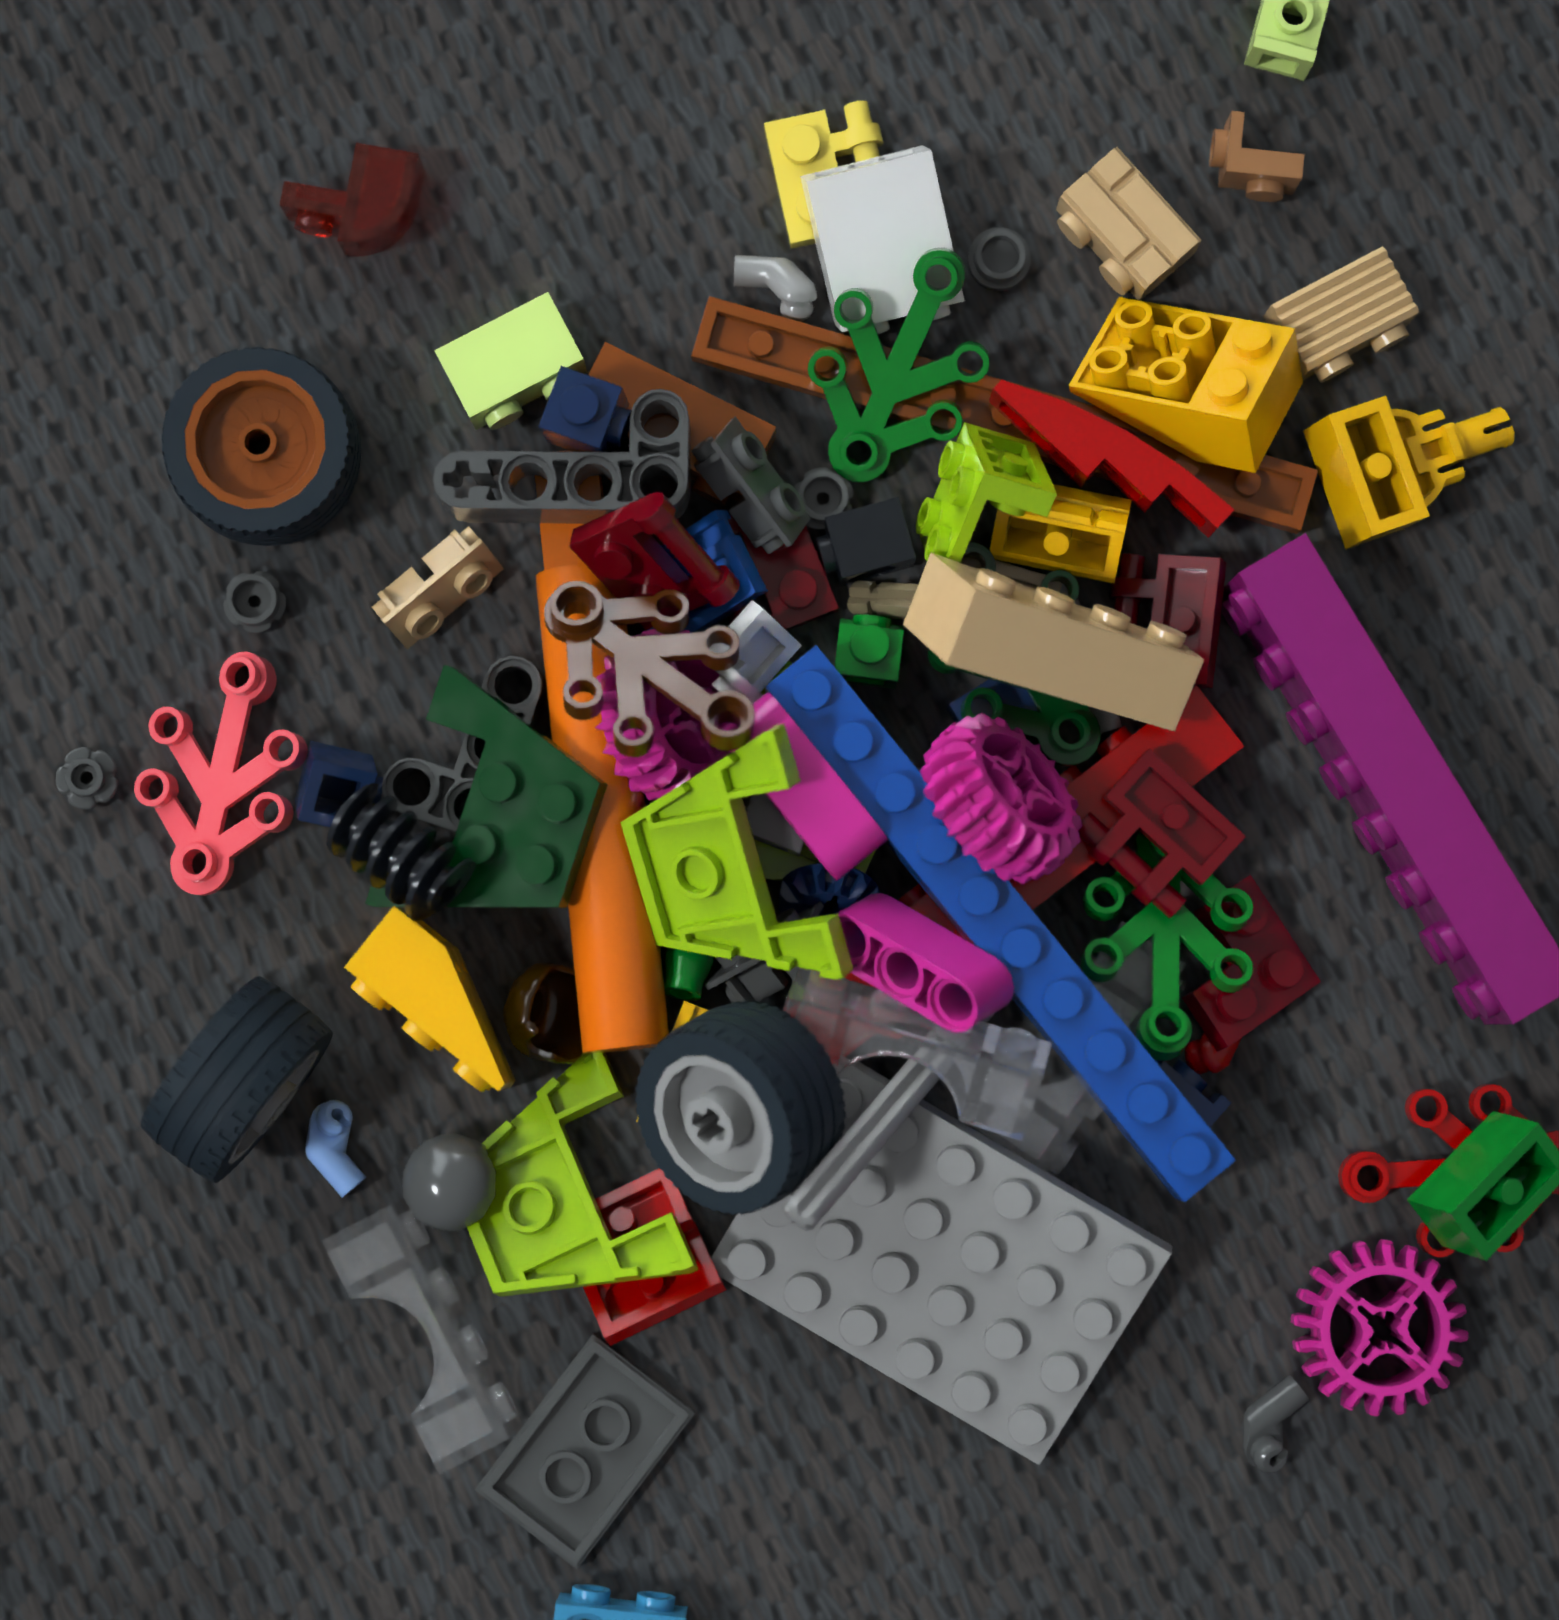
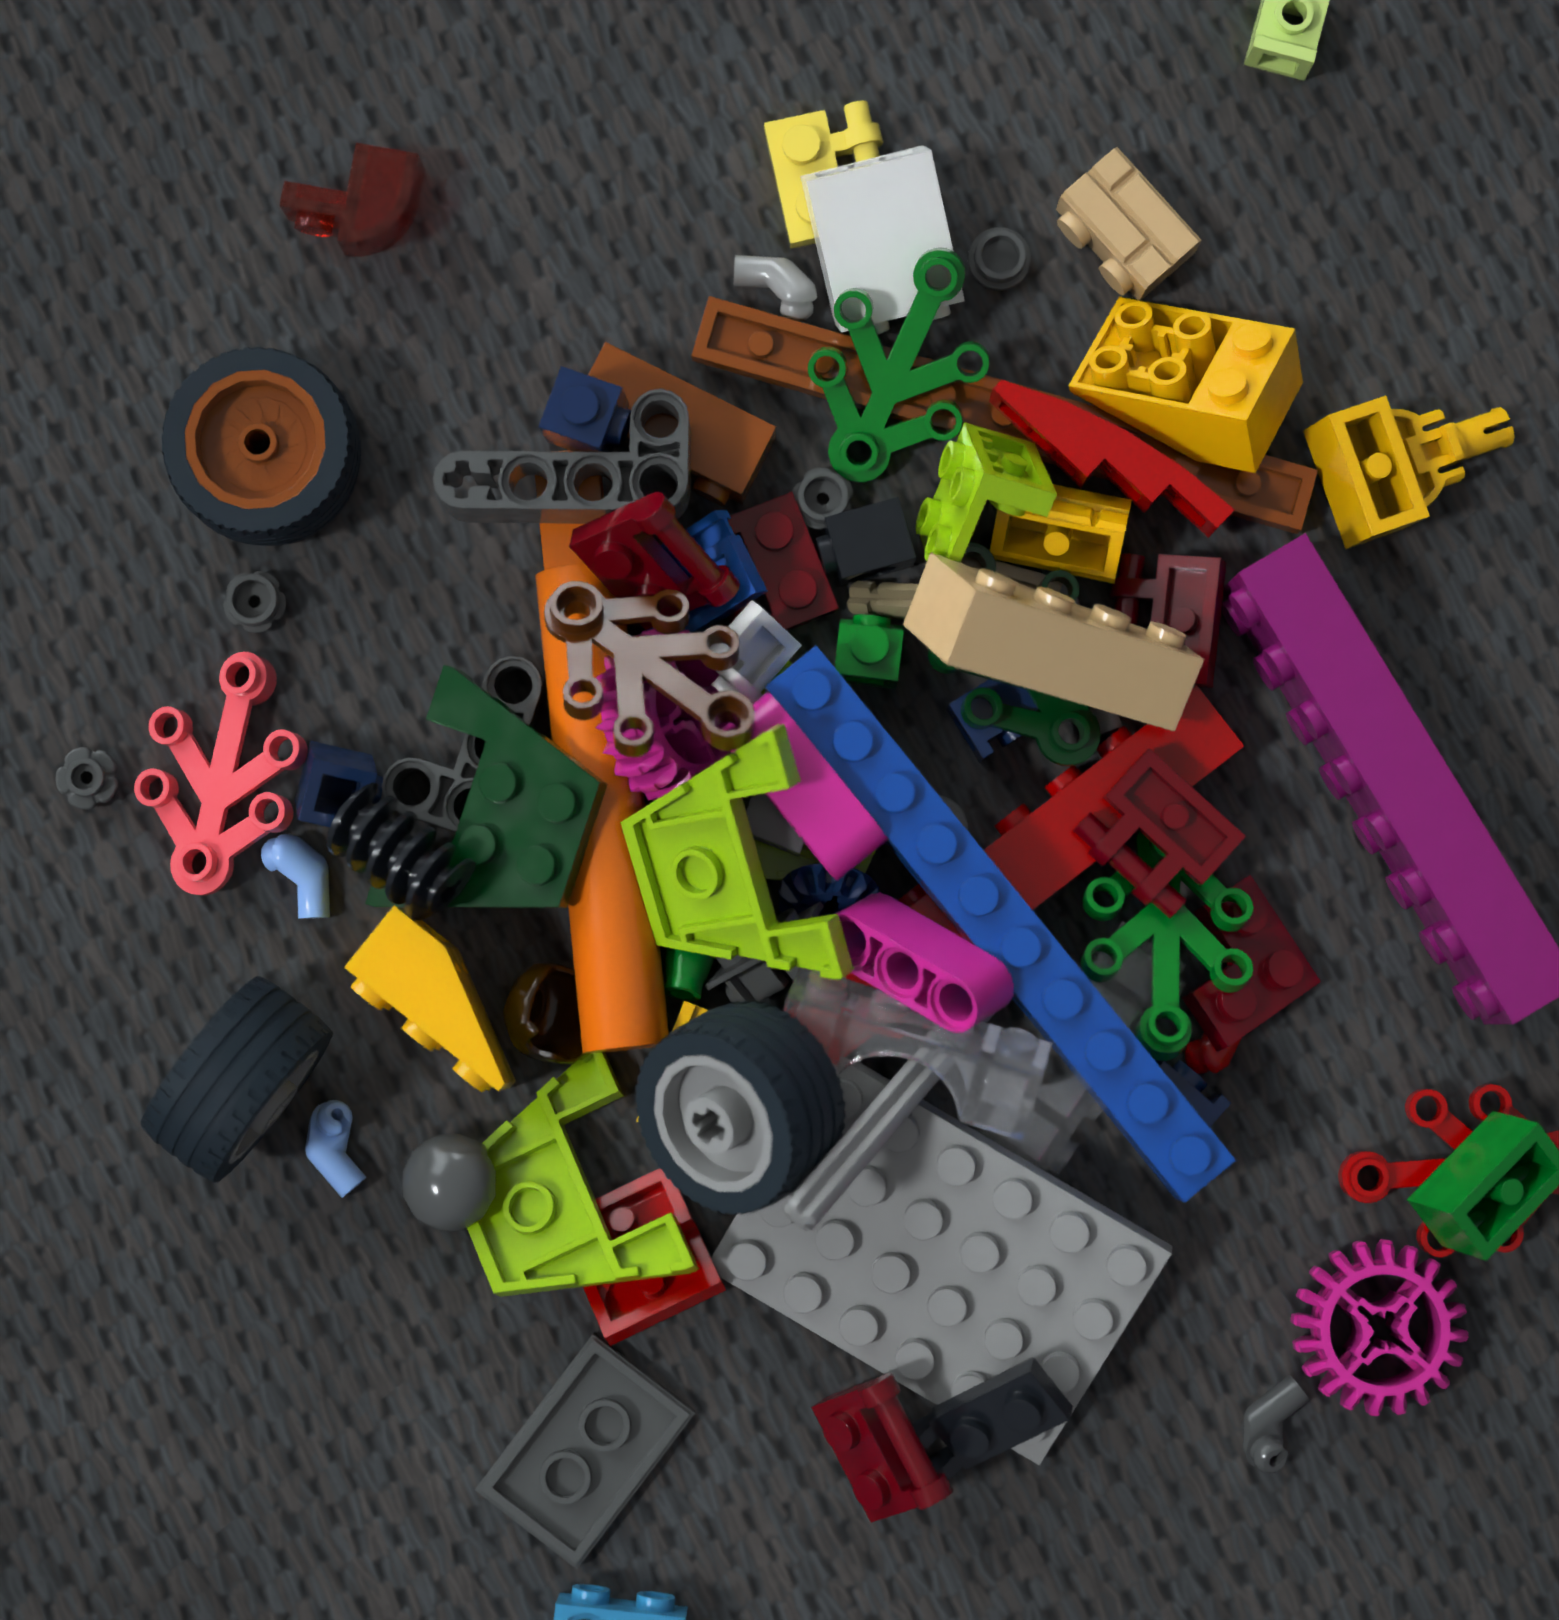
(303, 867): none -> light blue arm
(387, 1262): clear arch -> none
(461, 572): tan hinge -> none
(510, 362): yellowish green brick -> none
(770, 508): dark grey hinge -> none
(880, 1449): none -> dark red plate
(993, 1417): none -> black hinge
(1001, 798): dark pink gear -> none
(1262, 173): medium nougat bracket -> none
(1346, 313): tan brick -> none

